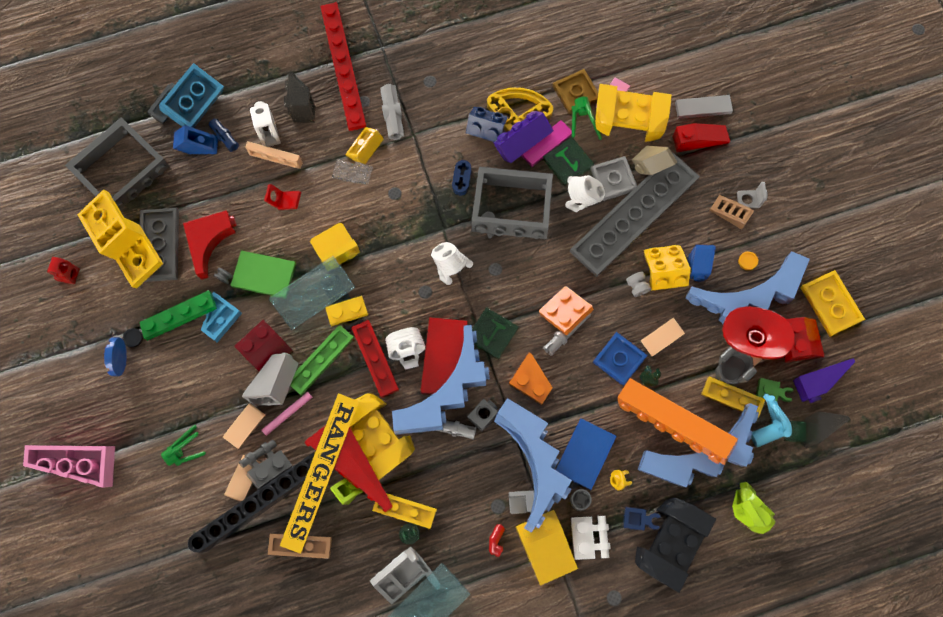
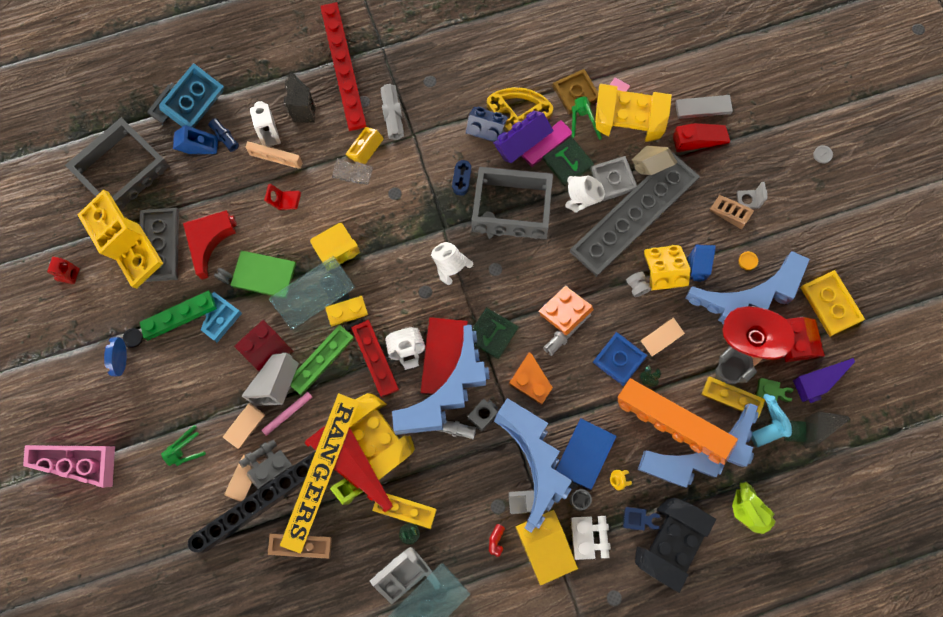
(823, 154): none -> light grey piece

